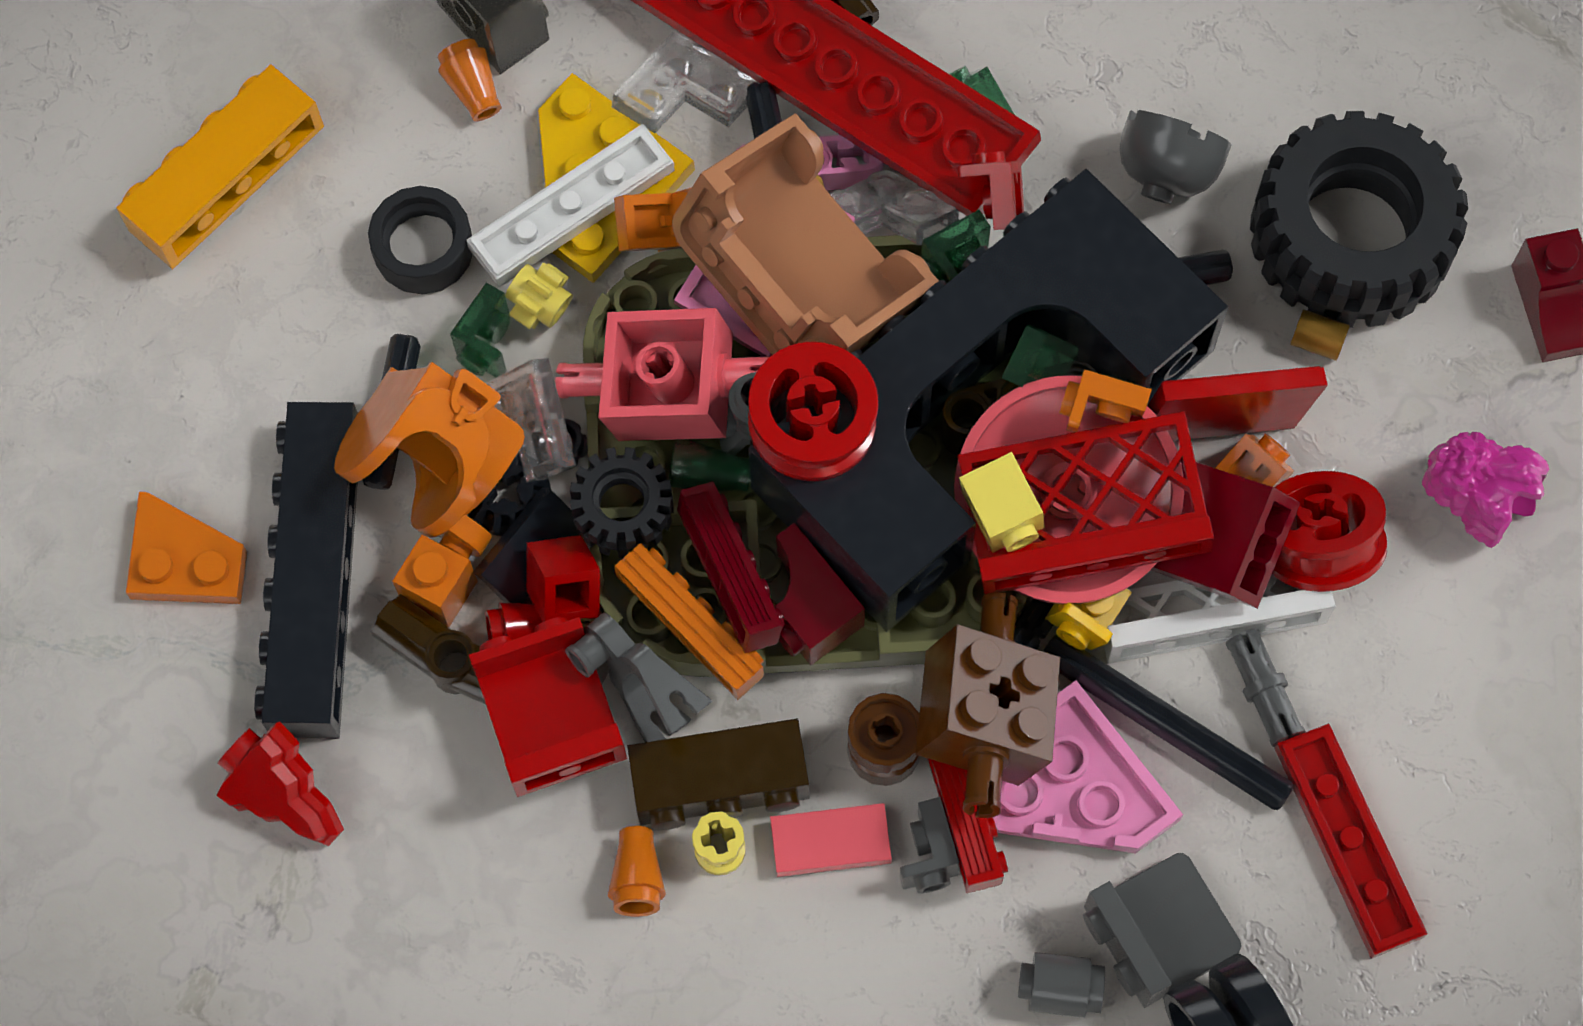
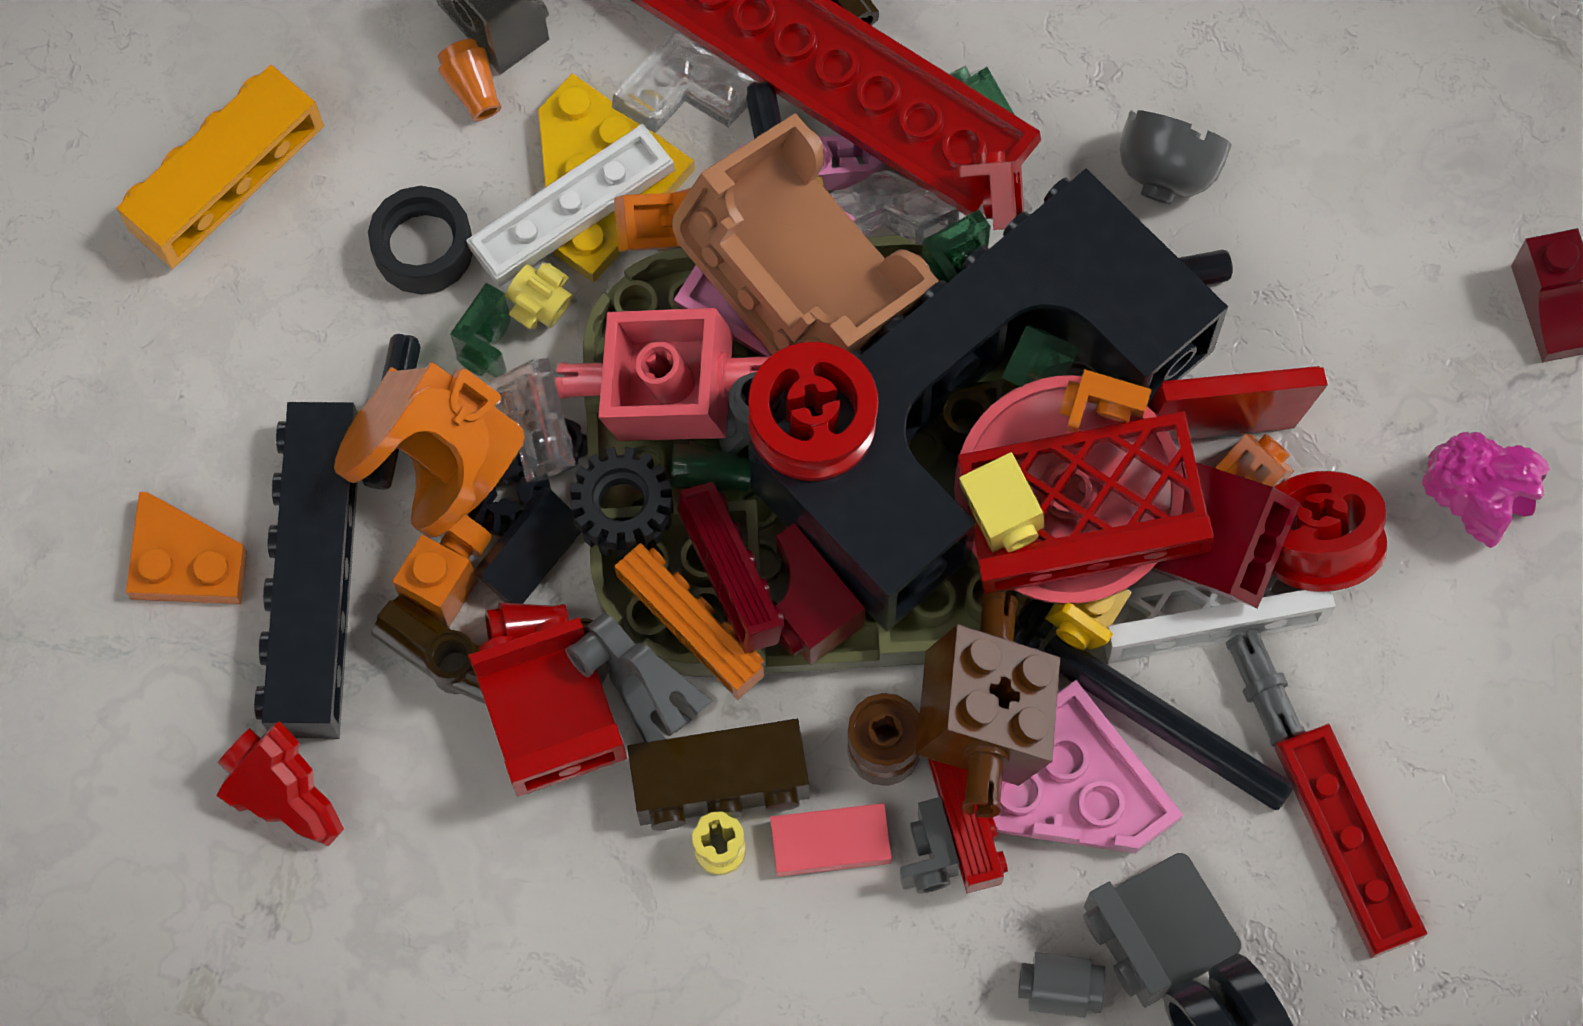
(563, 578): red brick -> none
(636, 874): orange cone -> none
(1319, 334): pearl gold hinge -> none
(1372, 158): black tyre -> none

